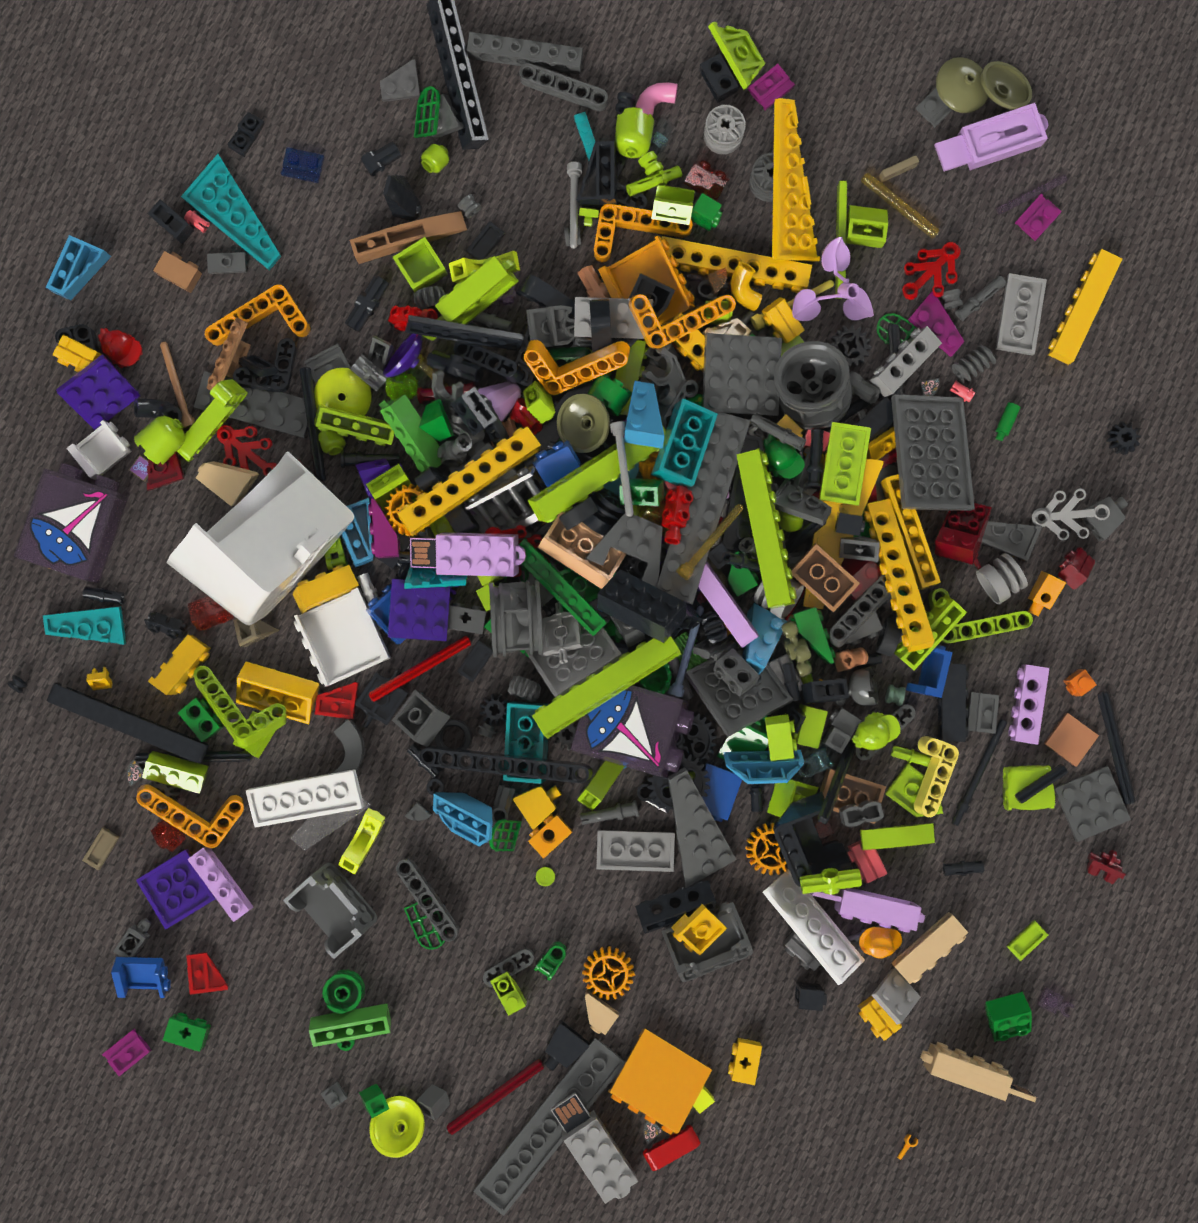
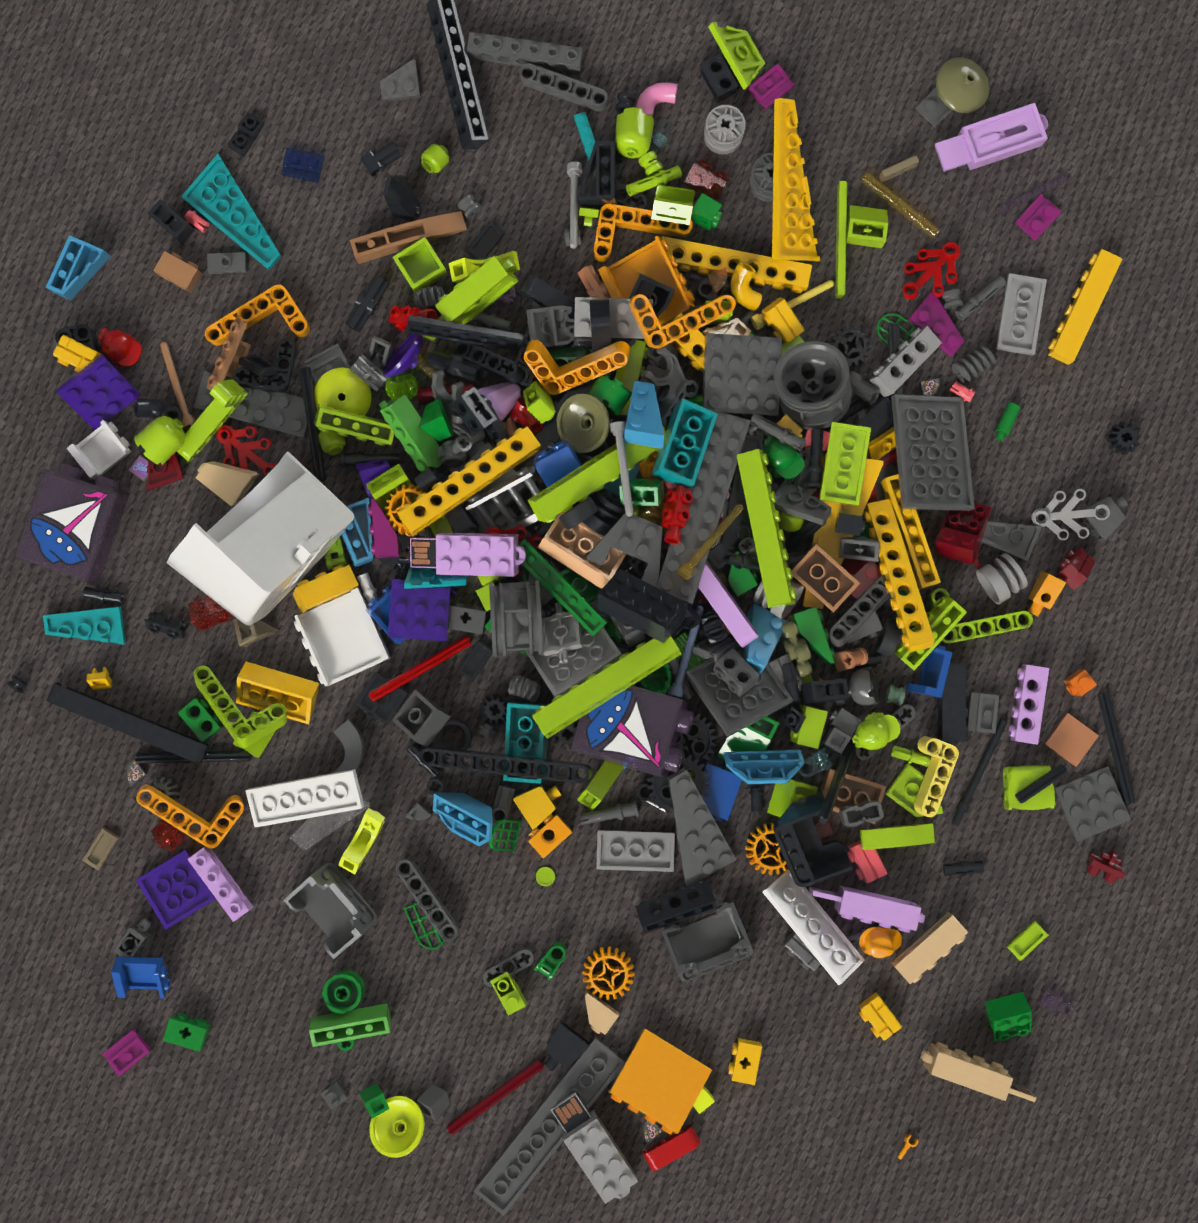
(175, 772): lime brick -> none
(181, 666): yellow wedge -> none
(203, 974): red wing -> none
(338, 702): red wing -> none
(424, 94): green window -> none
(447, 117): flat silver wing -> none
(698, 929): yellow plate -> none
(779, 737): lime brick -> none
(810, 996): black brick -> none
(830, 881): lime piece -> none
(856, 307): lavender plant -> none
(896, 996): light grey plate -> none
(1006, 85): olive dish -> none

